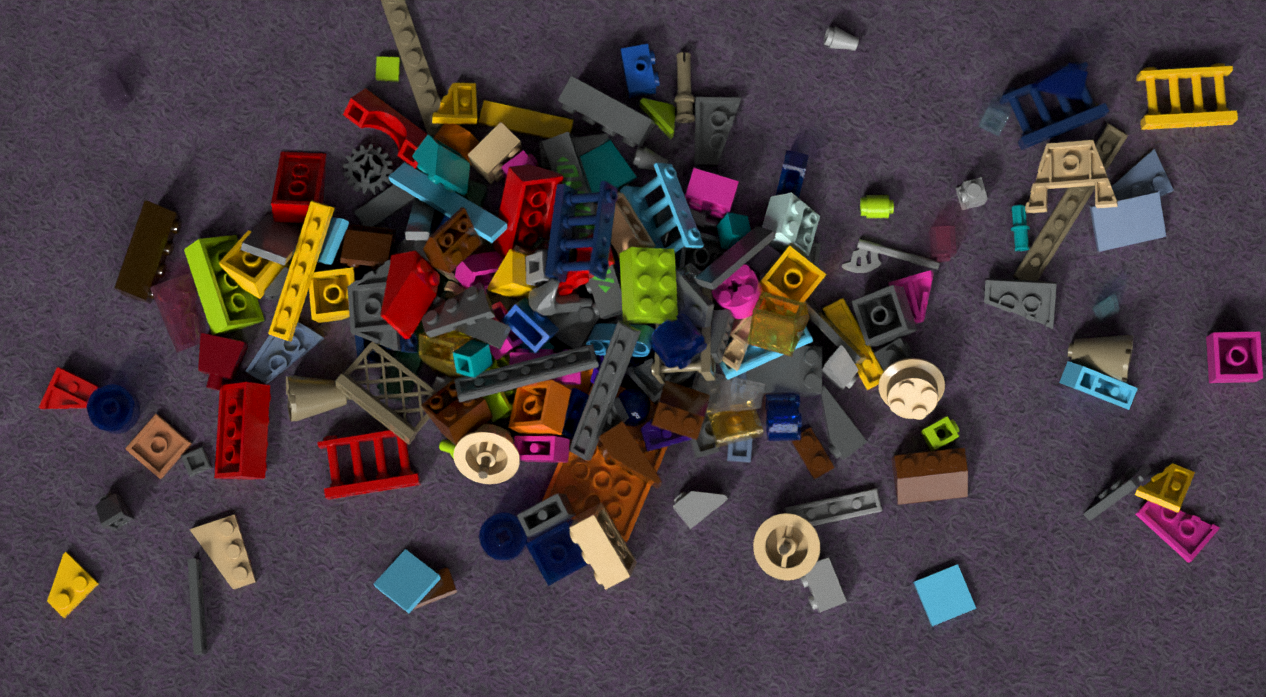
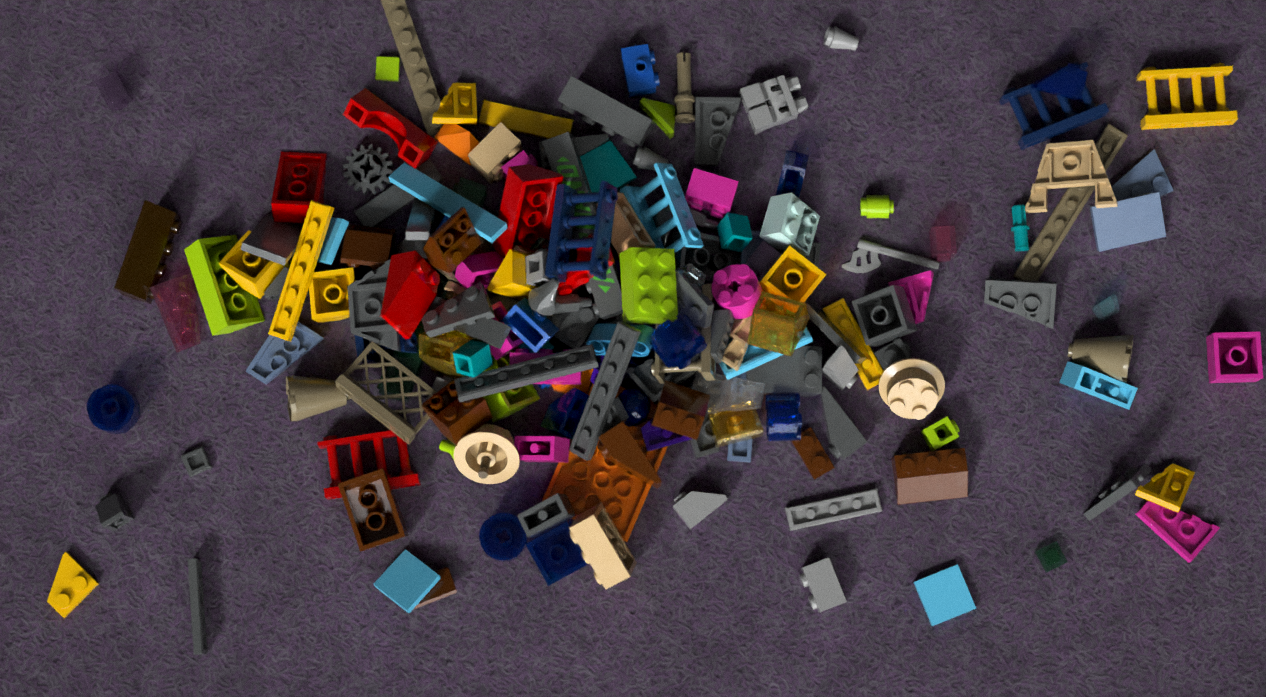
(67, 391): red wing -> none
(158, 446): nougat tile -> none
(220, 358): dark red torso -> none
(227, 550): tan wing -> none
(242, 431): red slope -> none
(372, 510): none -> reddish brown slope
(443, 165): teal slope -> none
(540, 409): orange brick -> none
(734, 257): dark grey tile -> none
(759, 95): none -> light grey hips
(786, 546): tan piece -> none
(971, 194): light grey brick -> none
(994, 119): clear light blue slope -> none
(1051, 556): none -> clear green plate

